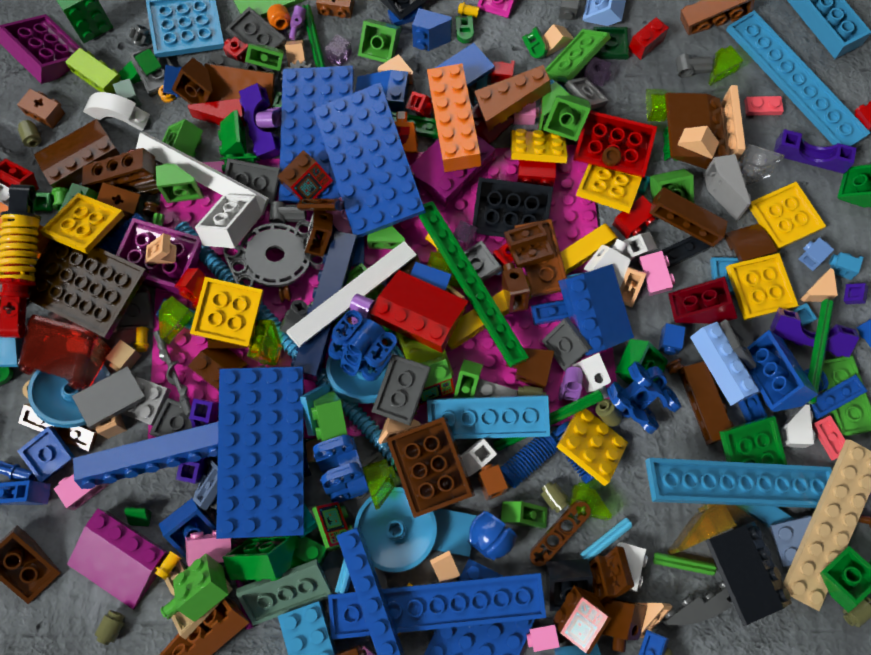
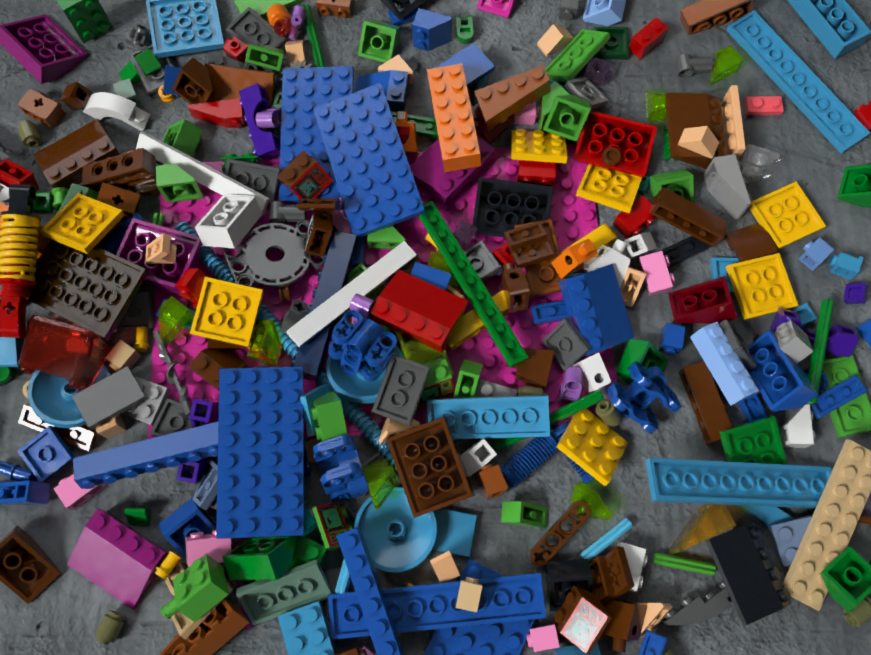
(76, 96): none -> reddish brown brick
(93, 71): lime brick -> none
(150, 209): reddish brown bush -> none
(232, 135): green slope -> none
(285, 23): none -> clear red bush
(338, 50): clear purple brick -> none
(420, 104): red brick -> none
(468, 10): yellow pin -> none
(469, 594): none -> tan brick
(490, 537): blue piece -> none
(502, 71): red brick -> none
(538, 48): green plate -> none
(554, 496): olive brick -> none
(581, 254): none -> orange torso
(674, 366): reddish brown bush -> none
(793, 341): none -> light grey brick
(823, 289): light nougat slope -> none
(829, 436): coral plate -> none
(833, 158): dark purple arch -> none

